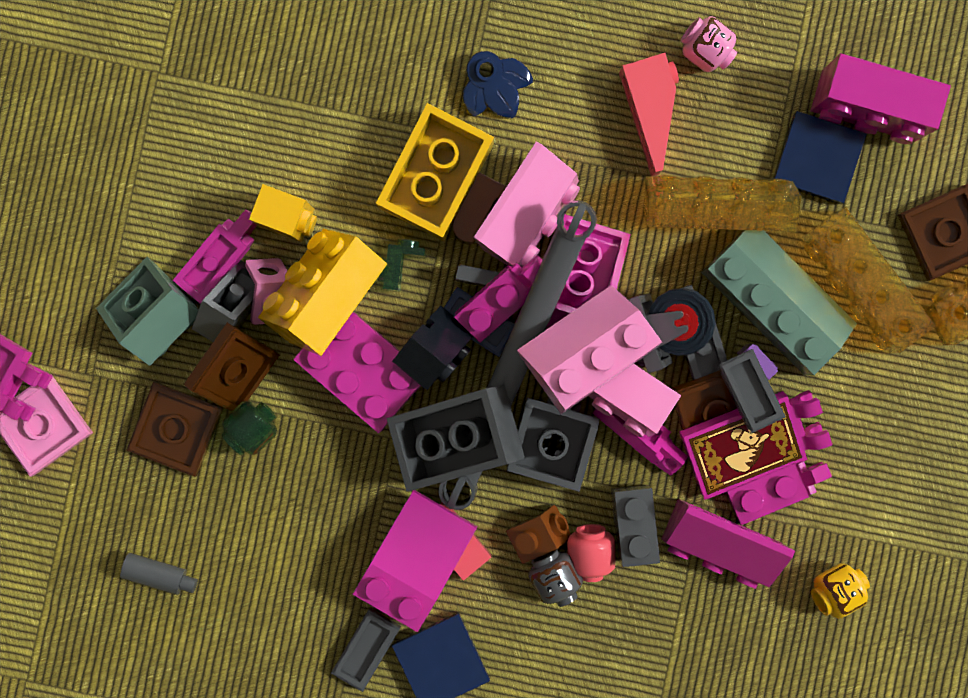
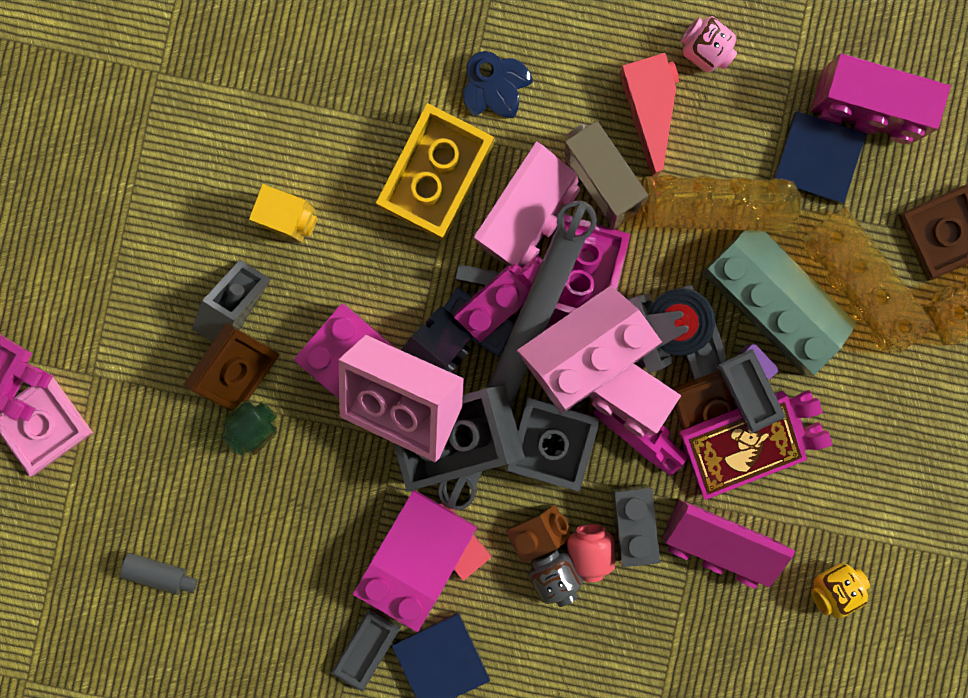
(147, 312): sand green slope -> none
(175, 429): reddish brown tile -> none
(216, 256): dark pink hinge -> none
(264, 284): bright pink bracket -> none
(322, 290): yellow brick -> none
(393, 271): clear green bracket -> none
(399, 396): none -> bright pink slope
(476, 208): reddish brown leg -> none
(604, 174): none -> dark tan window
(776, 490): dark pink hinge -> none

